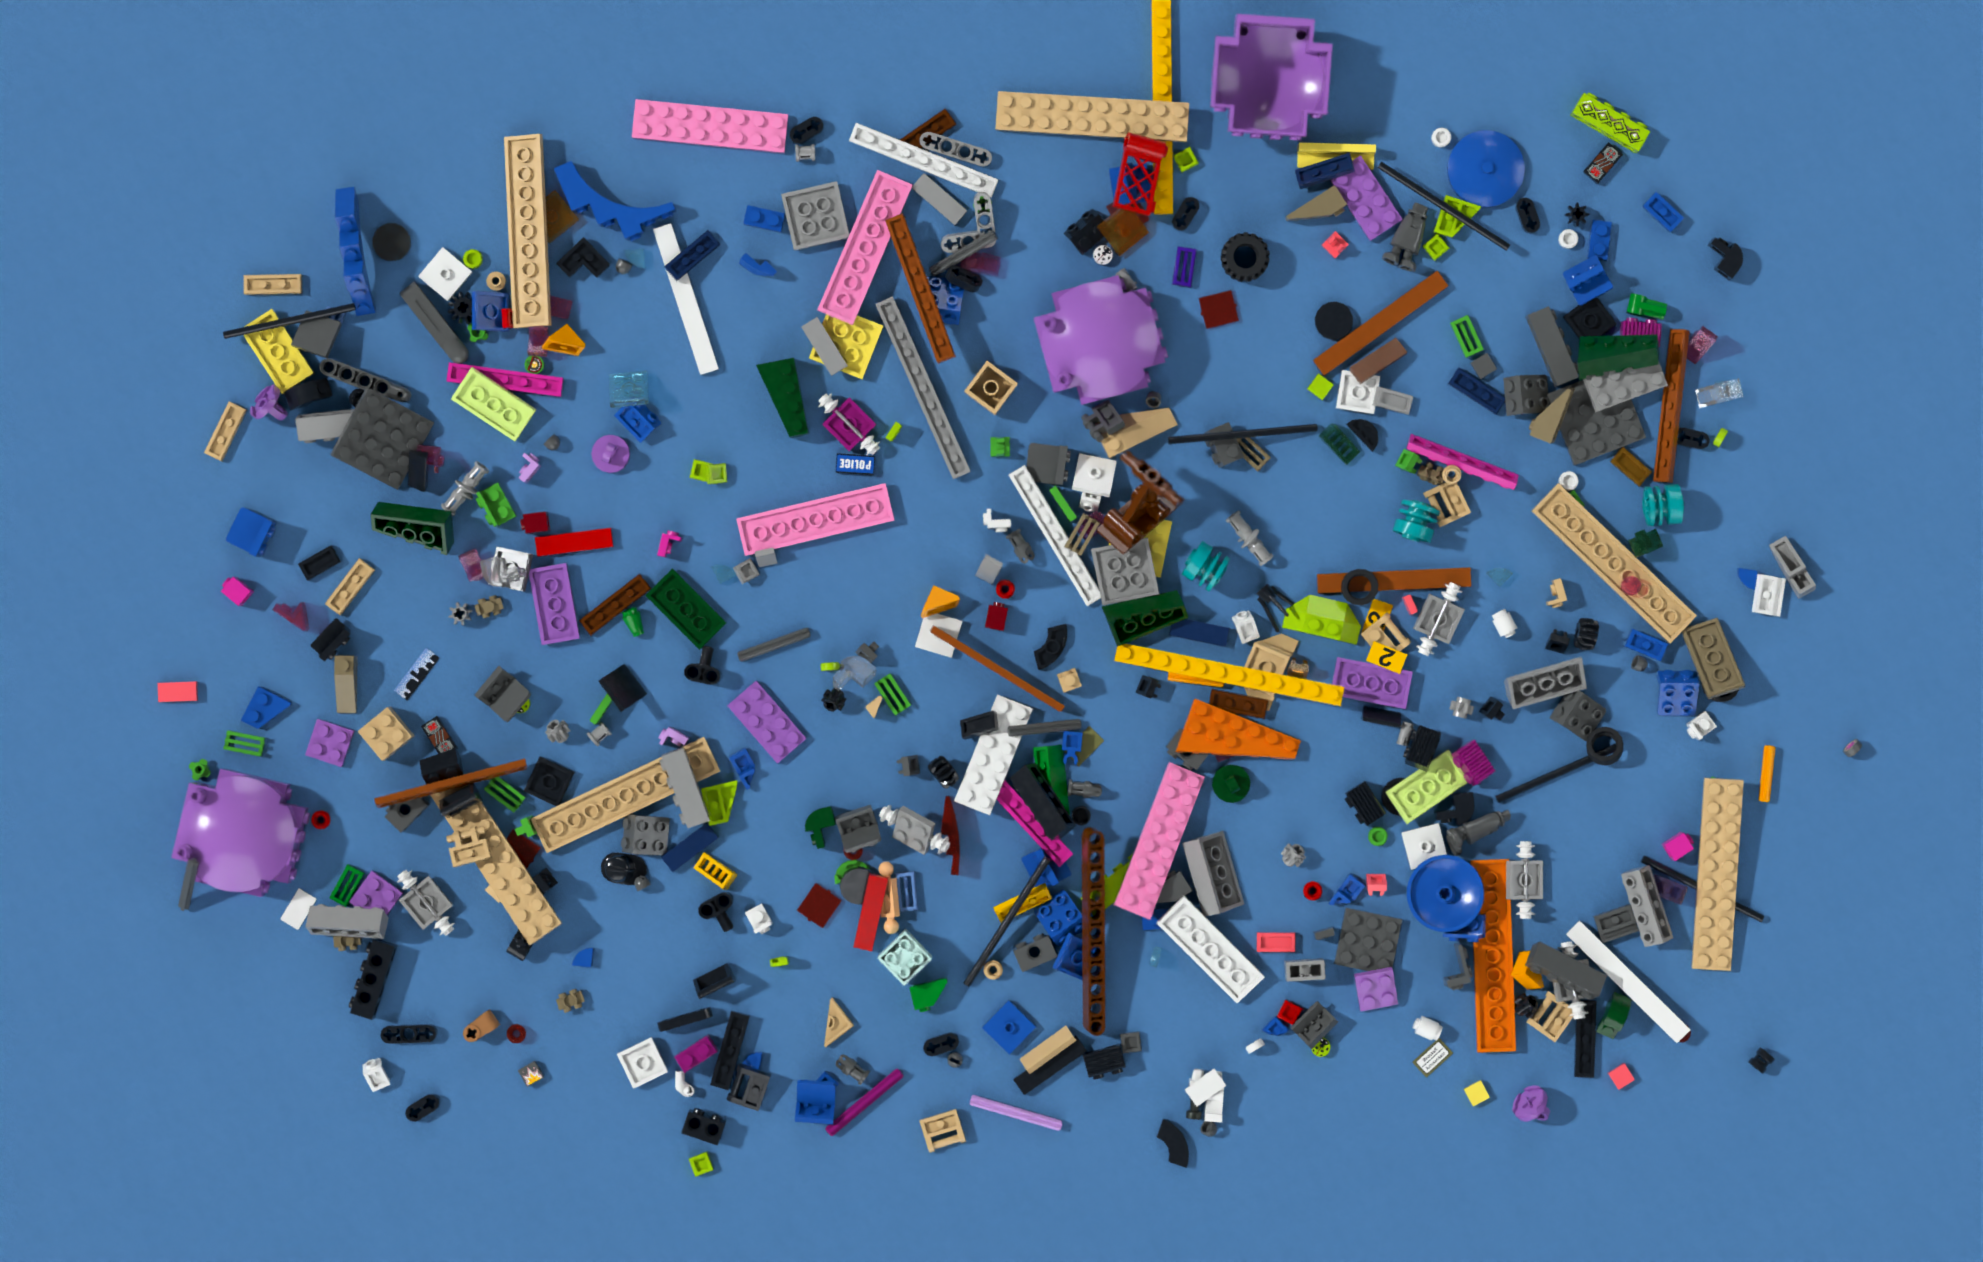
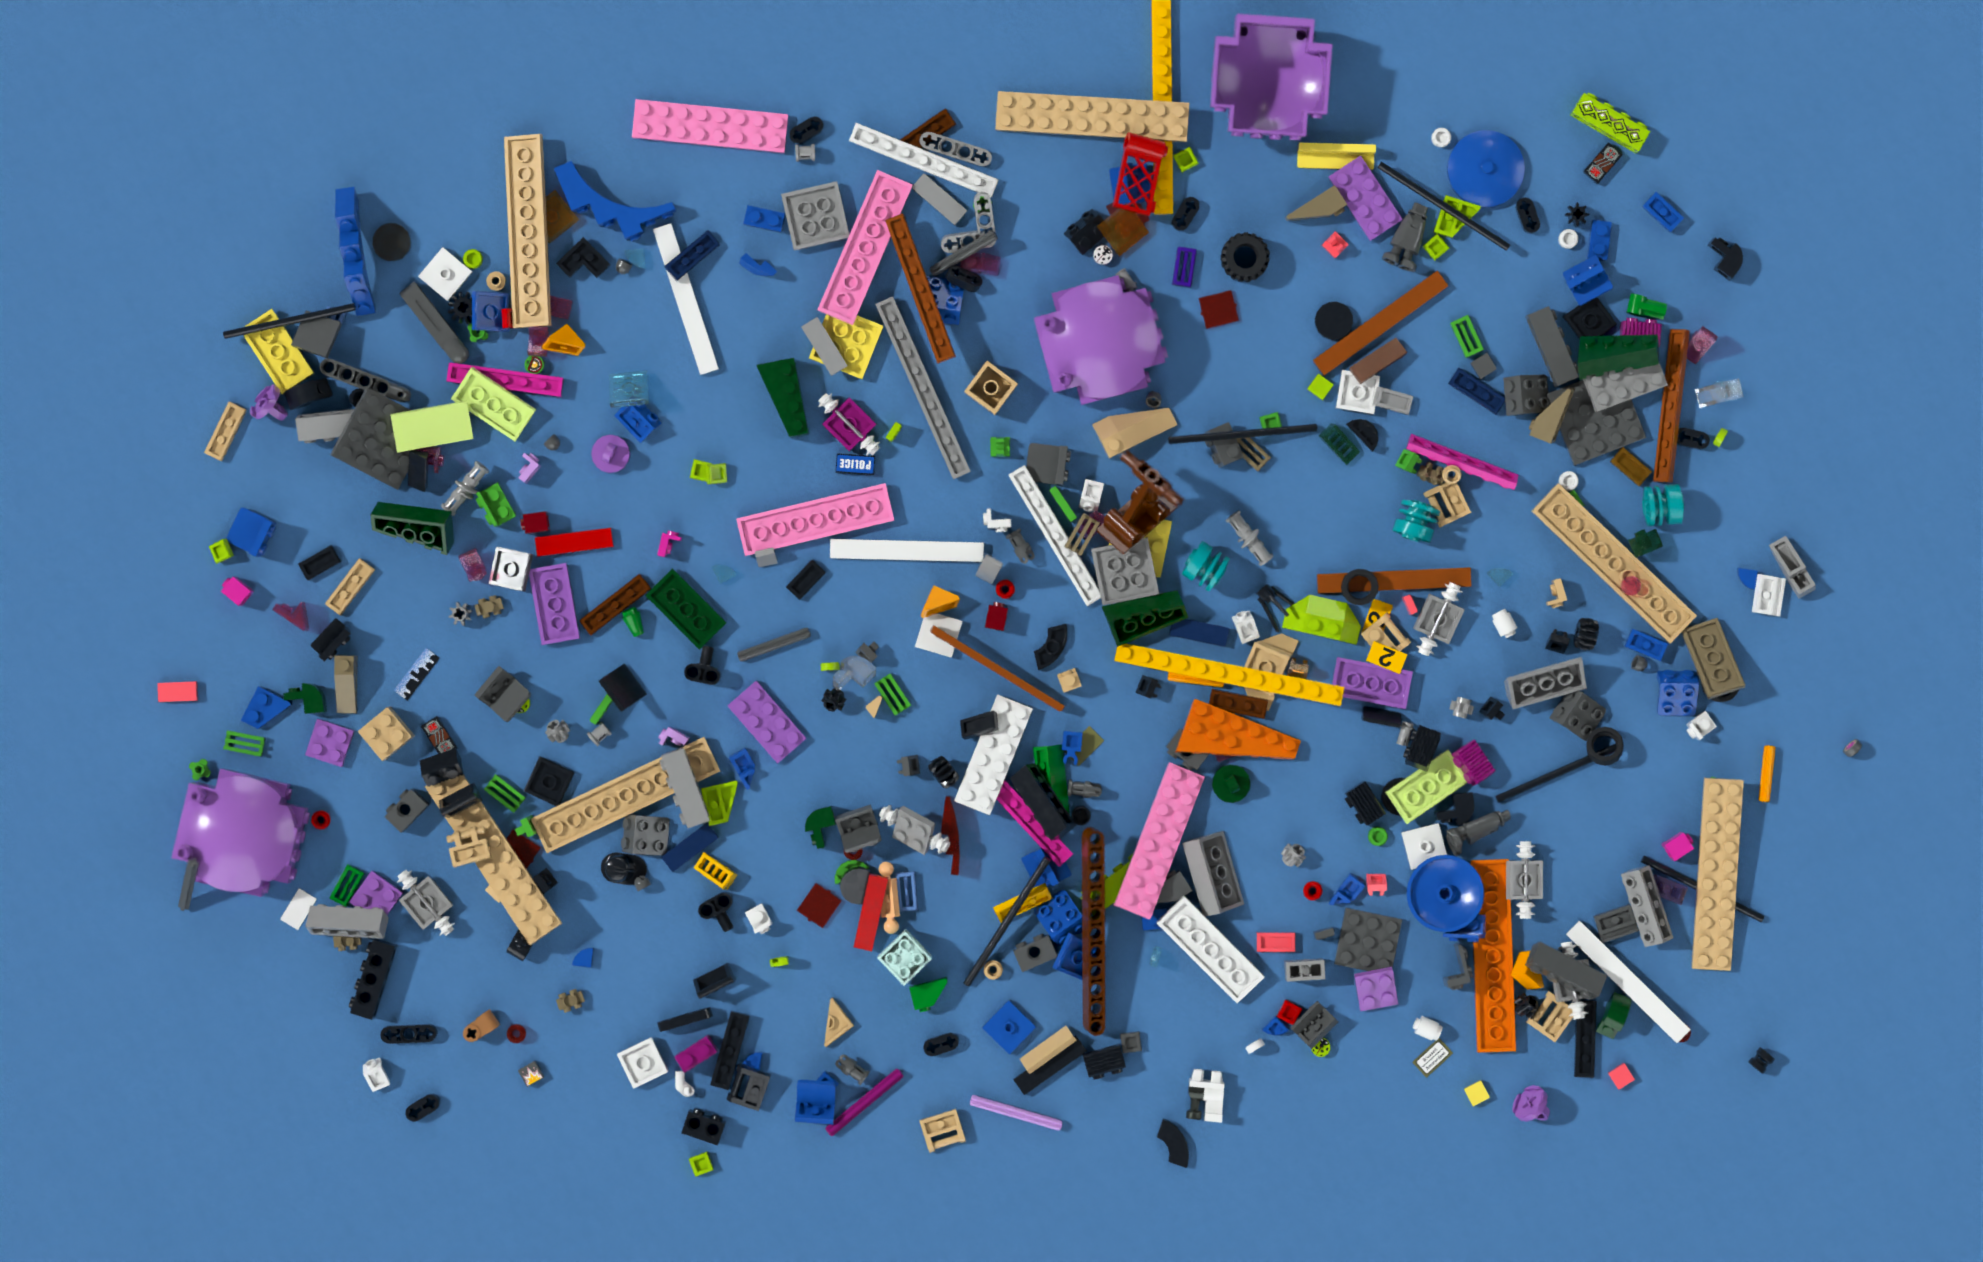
(221, 551): none -> lime tile
(273, 284): tan tile -> none
(312, 696): none -> dark green brick
(431, 426): none -> yellowish green tile
(450, 783): dark orange tile -> none
(496, 572): clear brick -> none
(746, 571): light grey tile -> none
(806, 579): none -> black tile
(906, 550): none -> white tile
(957, 1056): dark grey hinge -> none
(1045, 727): dark grey axle -> none
(1094, 475): white plate -> none
(1107, 416): dark grey plate -> none
(1205, 1087): white sticker -> none
(1208, 1128): dark grey hinge -> none
(1270, 420): none -> bright green tile
(1324, 170): dark blue tile -> none

